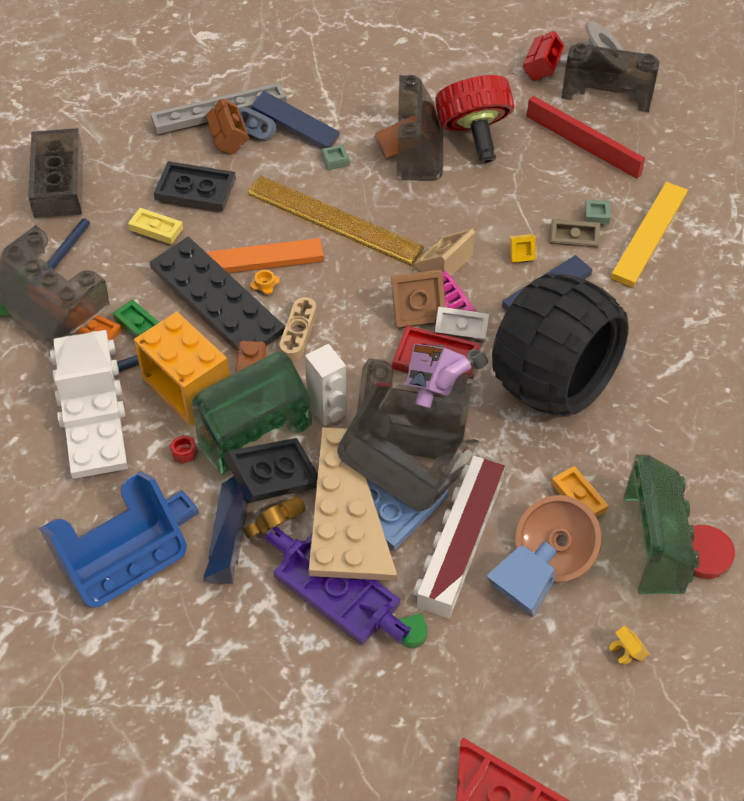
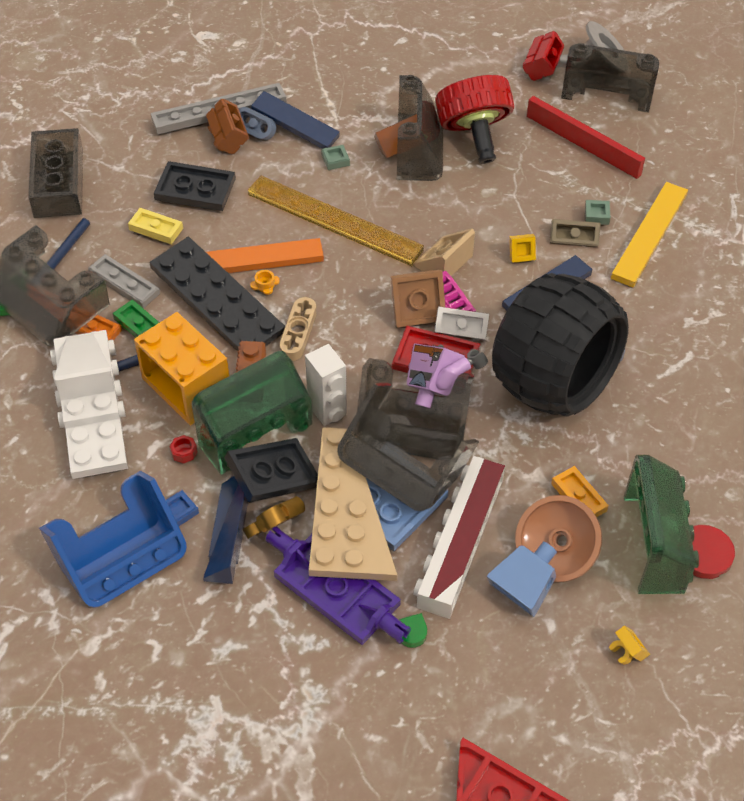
(125, 281): none -> light grey tile

